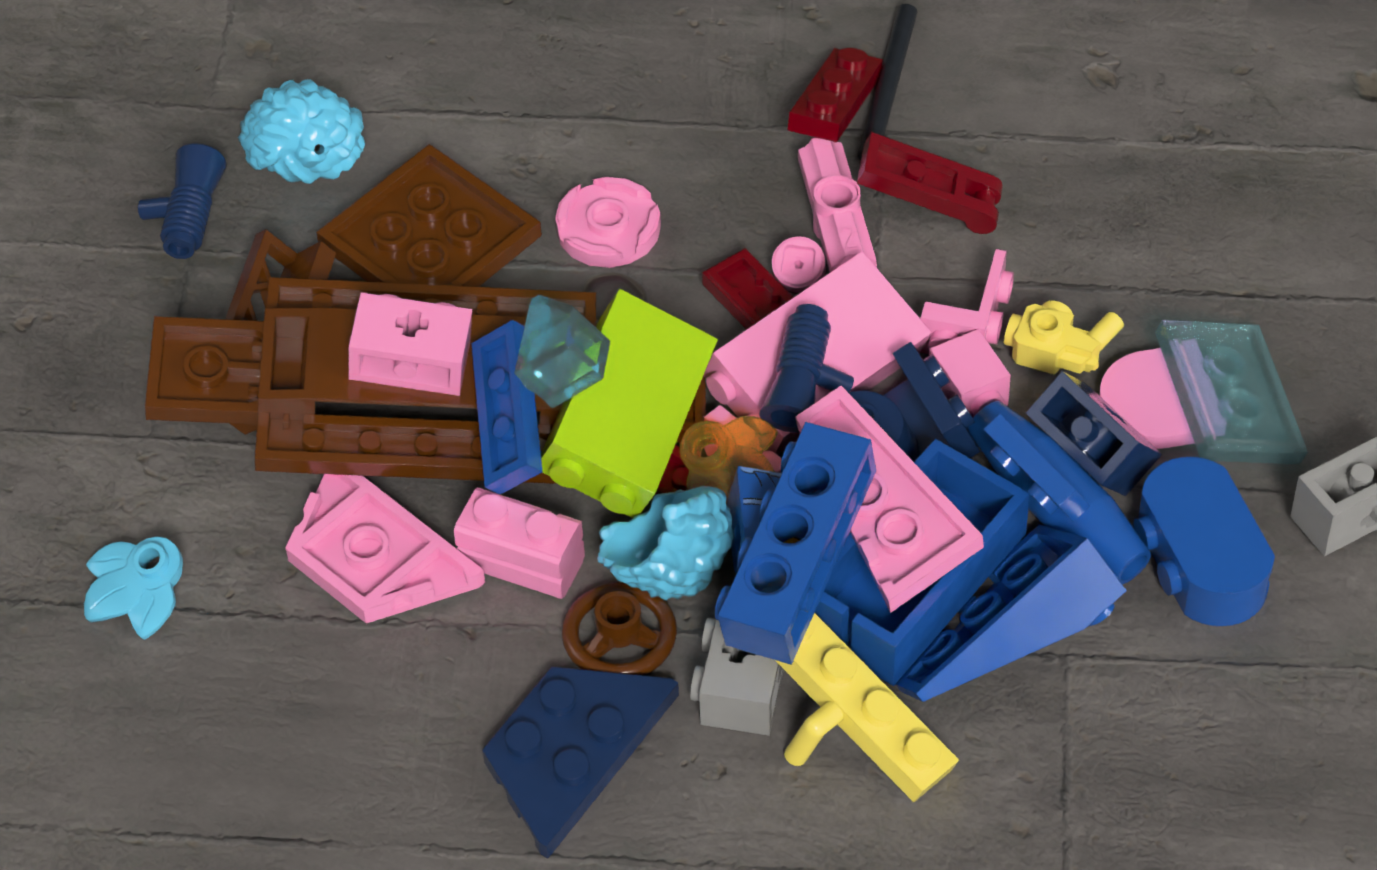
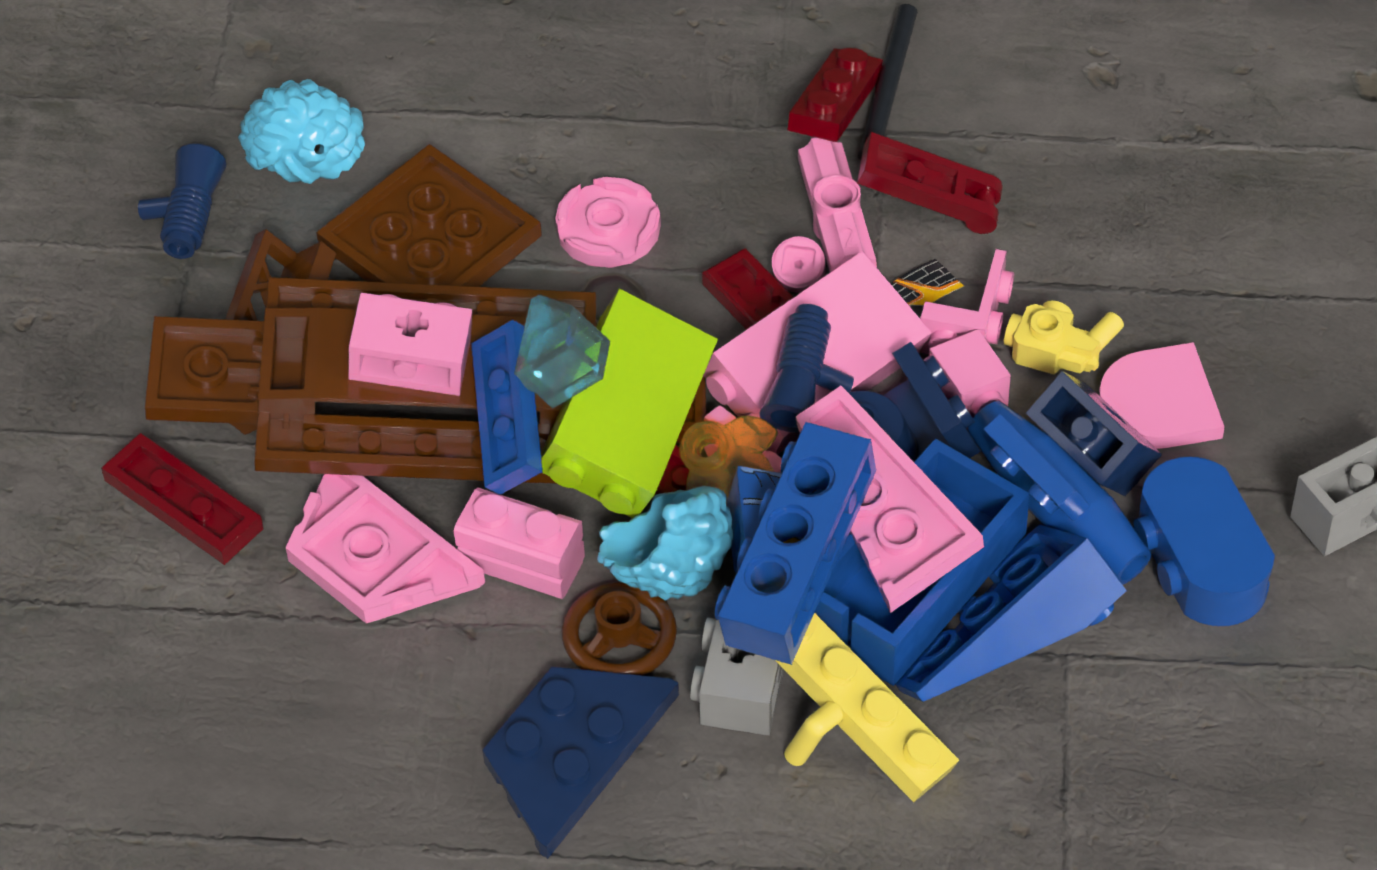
(130, 588): medium azure plate -> none
(182, 498): none -> dark red plate
(926, 283): none -> sticker
(1230, 392): clear light blue tile -> none

